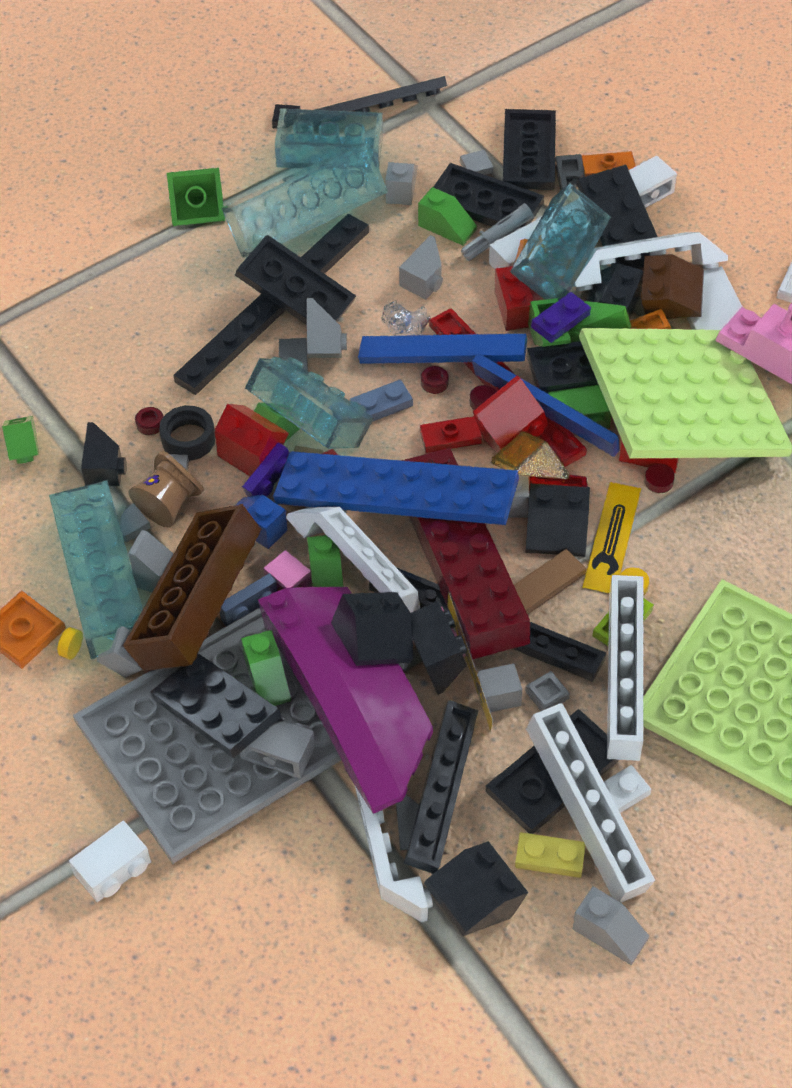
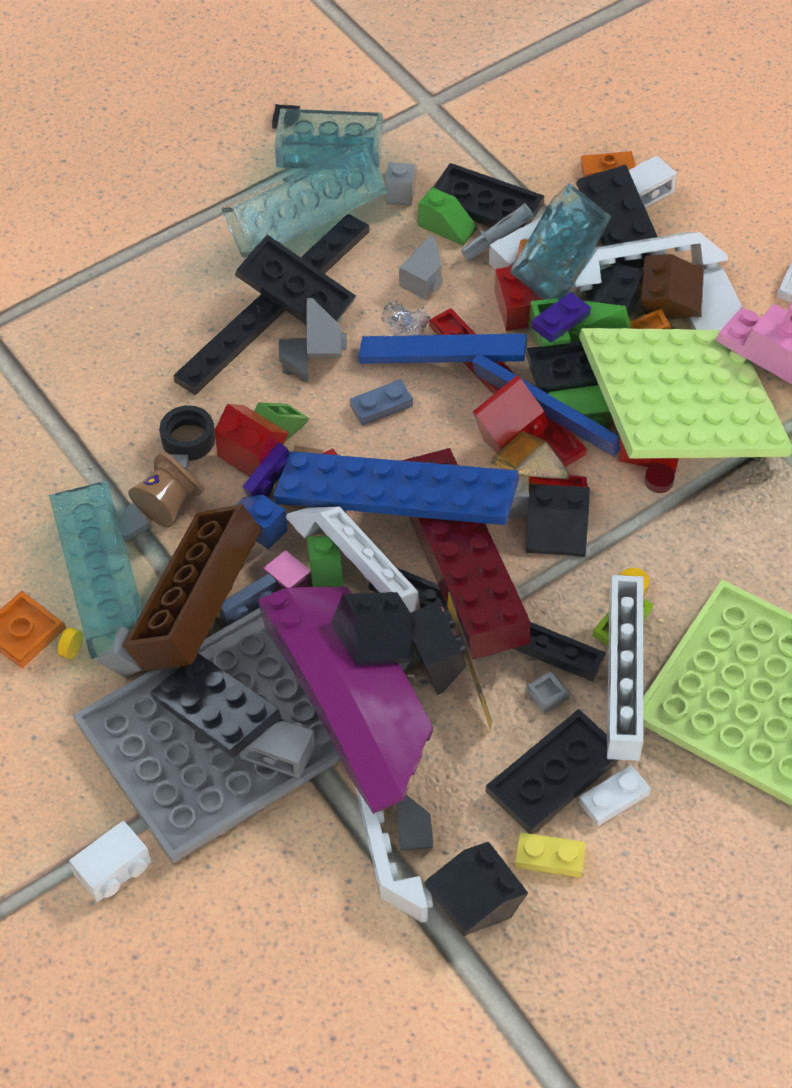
(21, 439): bright green slope -> none
(101, 458): black slope -> none
(148, 420): dark red tile -> none
(148, 560): light grey slope -> none
(195, 196): bright green slope -> none
(266, 667): bright green slope -> none
(309, 402): clear light blue brick -> none
(386, 98): black plate -> none
(434, 379): dark red tile -> none
(441, 788): black plate -> none
(450, 434): red plate -> none
(477, 162): light grey tile -> none
(480, 394): dark red tile -> none
(501, 687): light grey panel -> none
(529, 148): black plate -> none
(549, 580): medium nougat tile -> none
(569, 169): dark grey slope -> none
(589, 804): white brick -> none
(610, 925): light grey slope -> none
(612, 536): yellow sticker -> none

